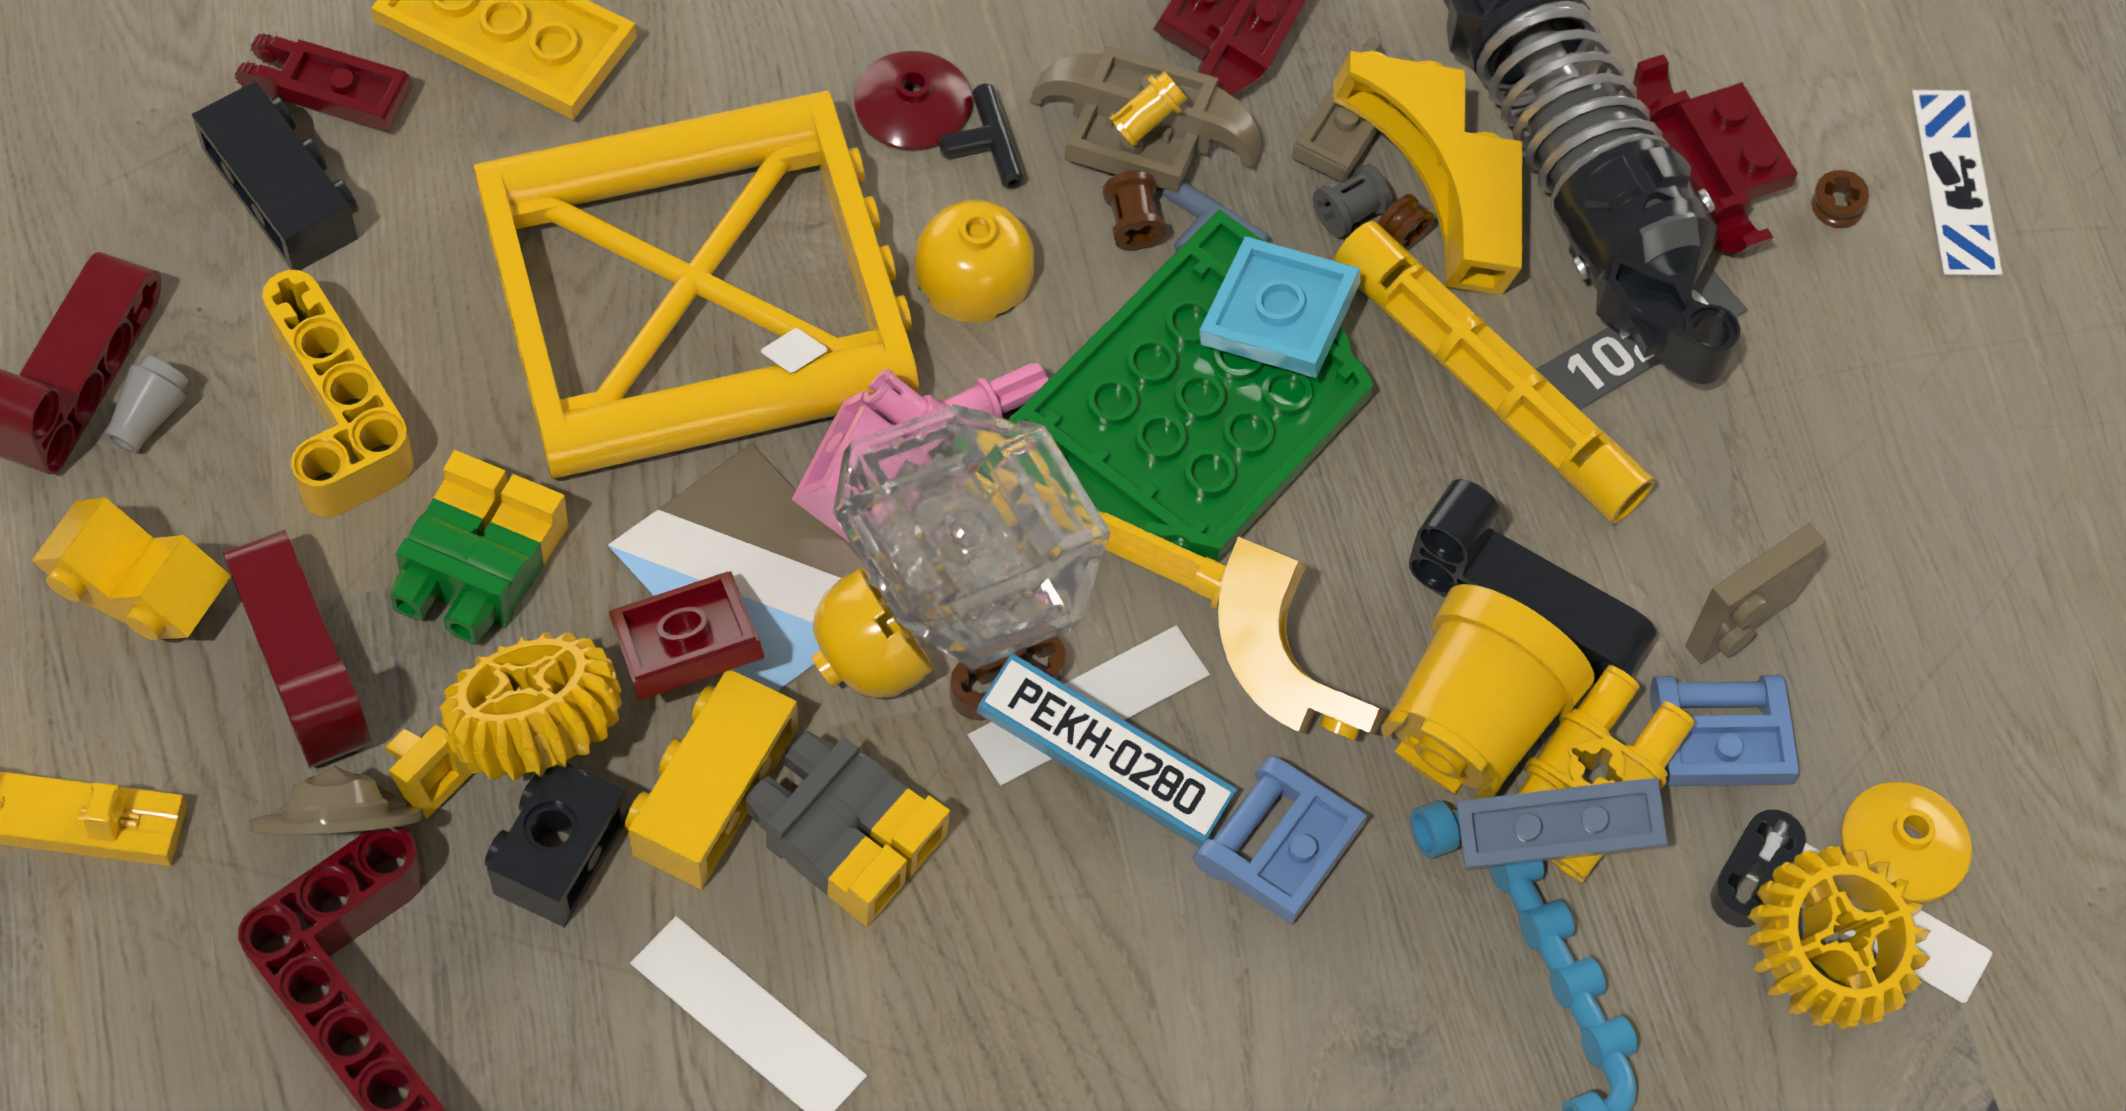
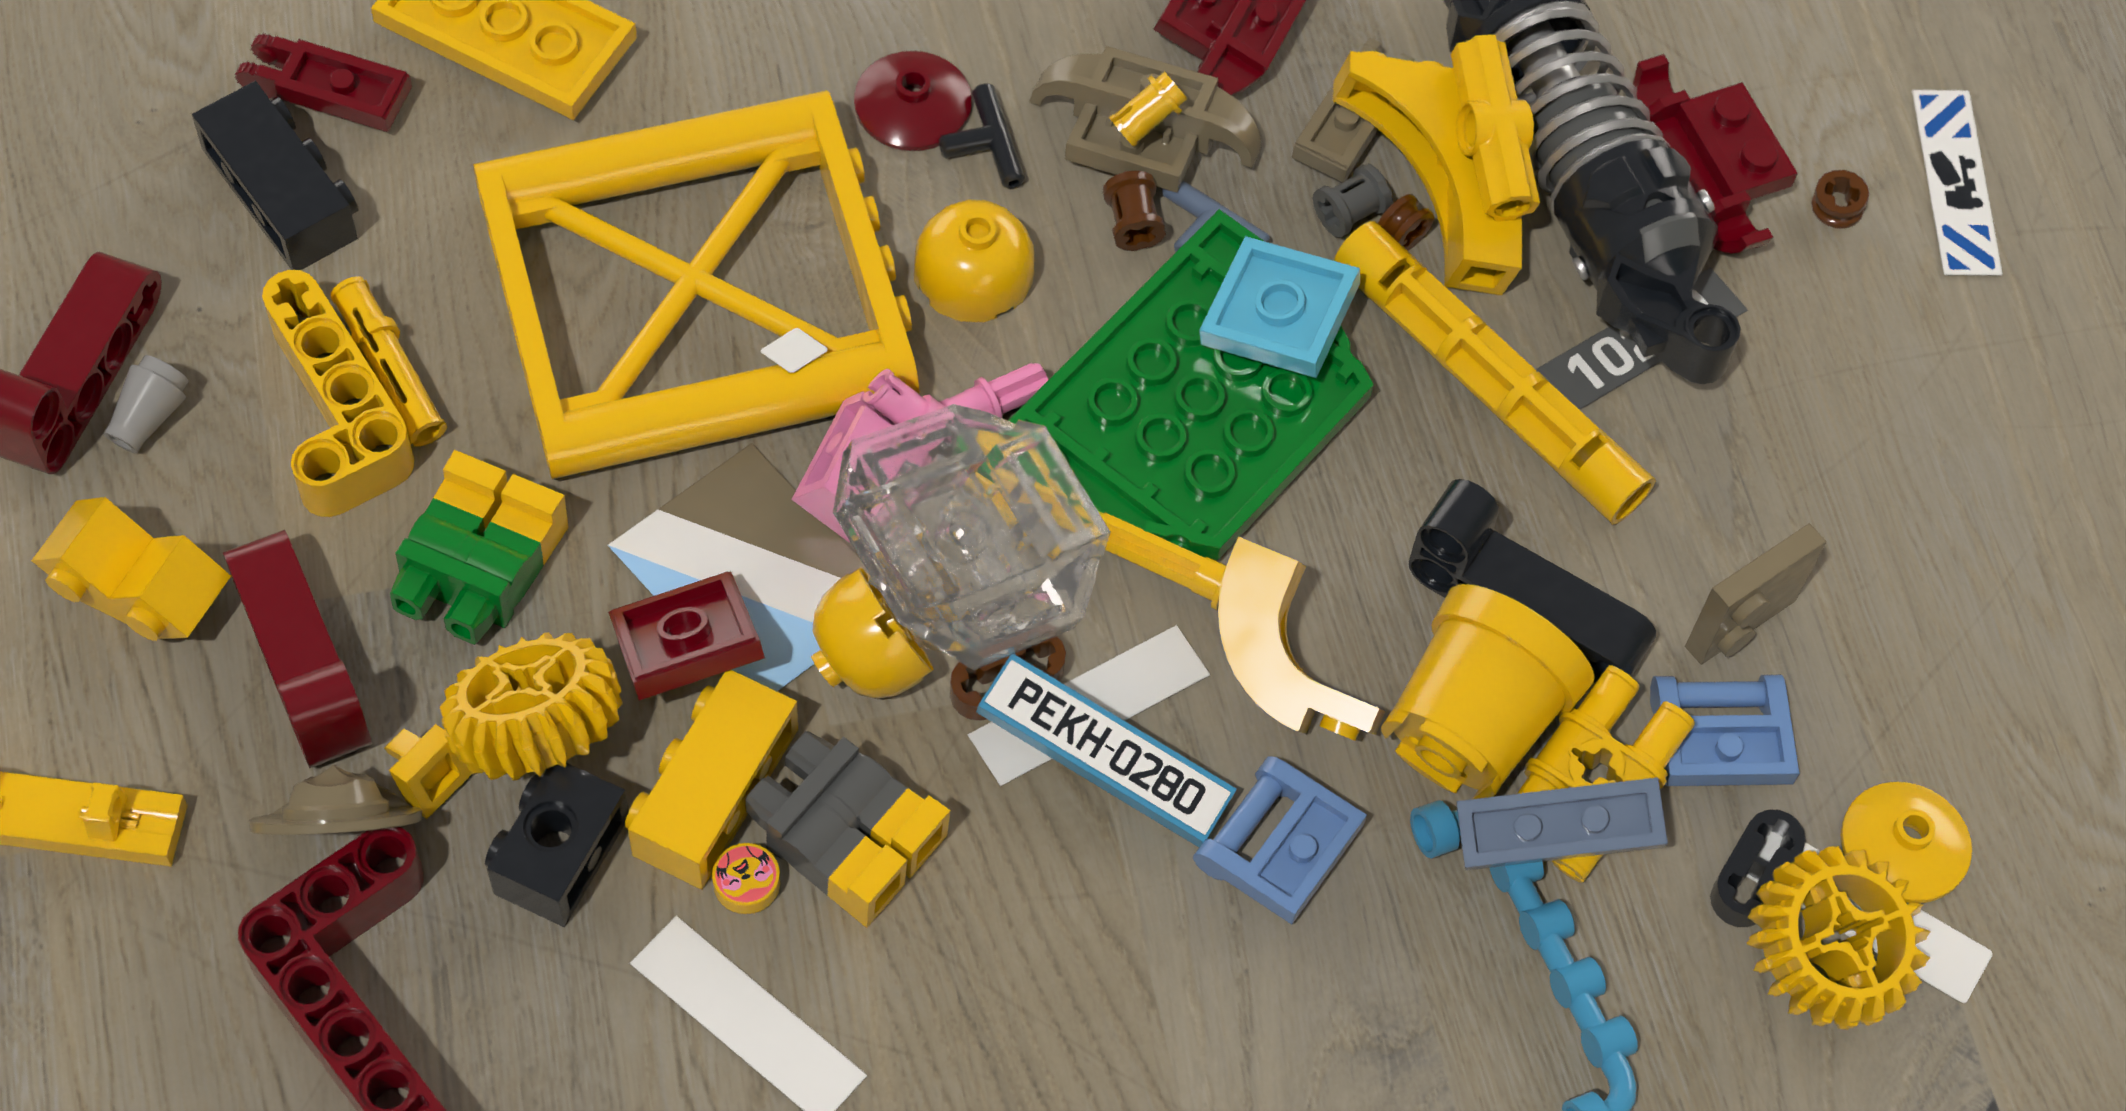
(379, 344): none -> yellow pin
(746, 878): none -> tile
(1495, 128): none -> yellow piece

